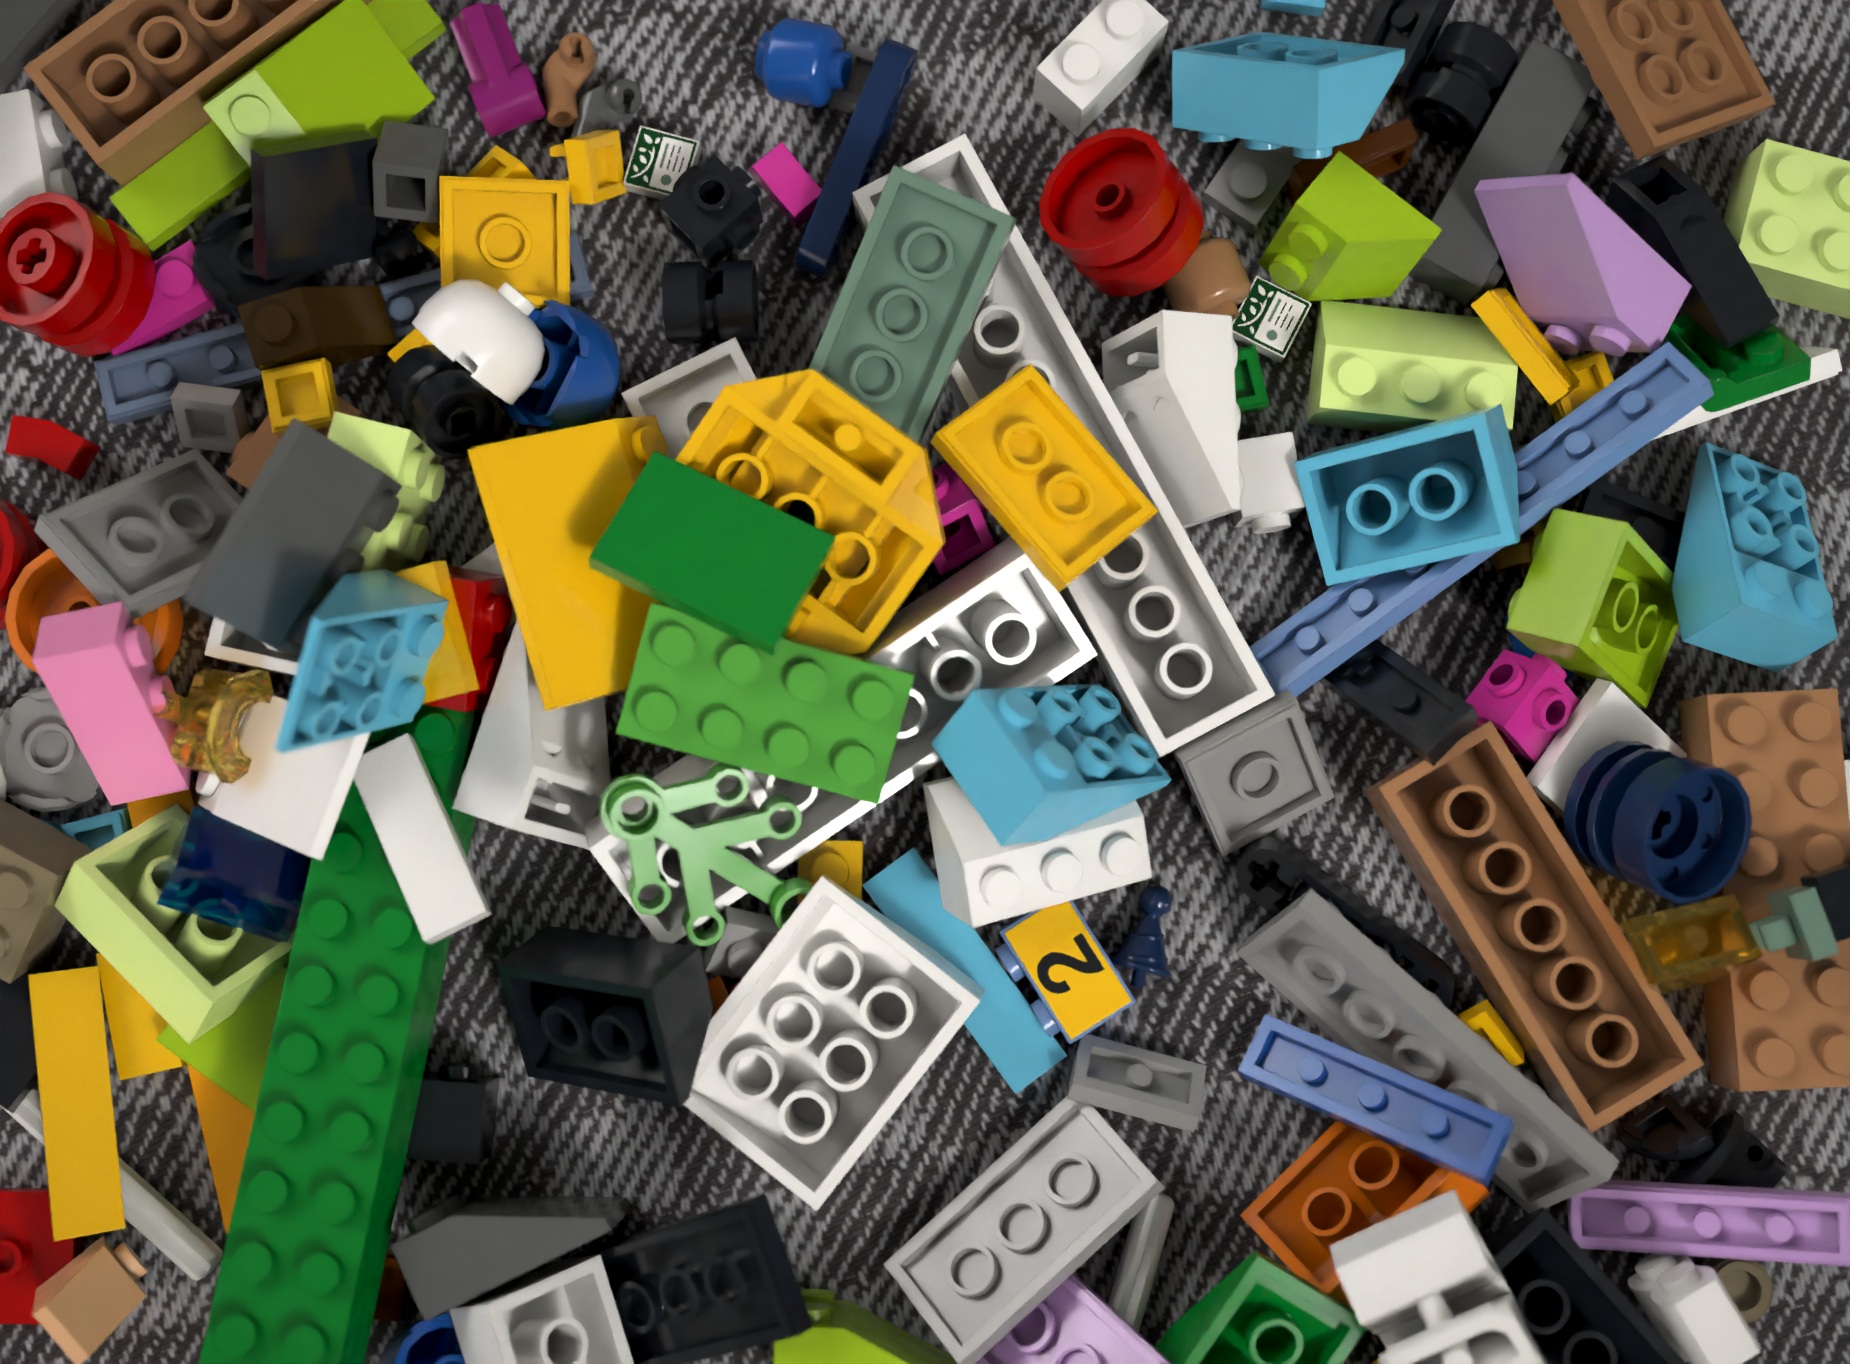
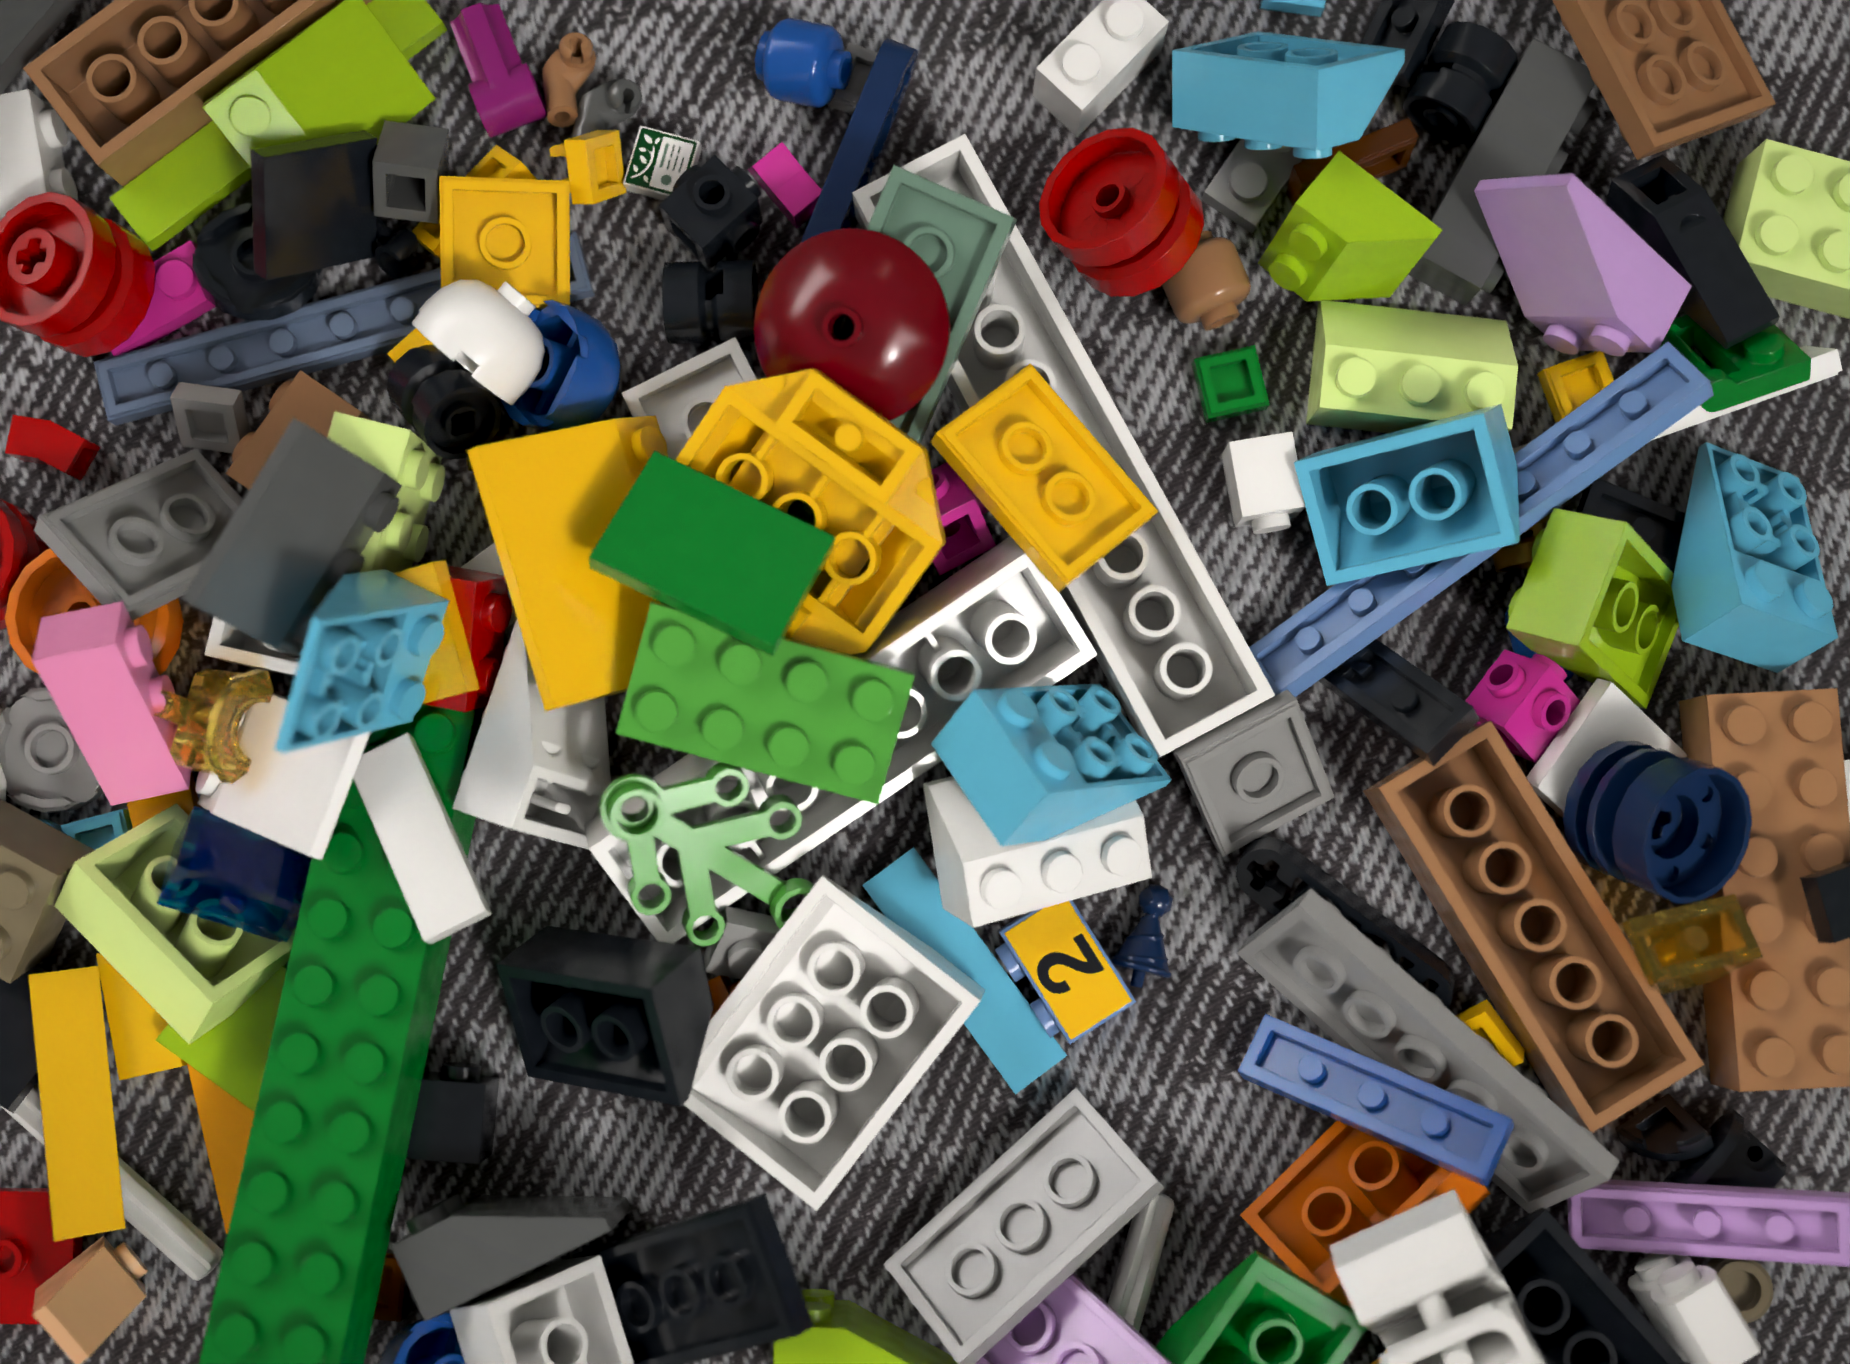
(302, 393): yellow tile -> none
(318, 323): dark brown slope -> none
(836, 860): yellow plate -> none
(895, 311): none -> dark red dish
(1137, 1082): light grey plate -> none
(1179, 402): white slope -> none
(1269, 319): tile -> none
(1526, 344): yellow tile -> none
(1796, 925): sand green tile -> none

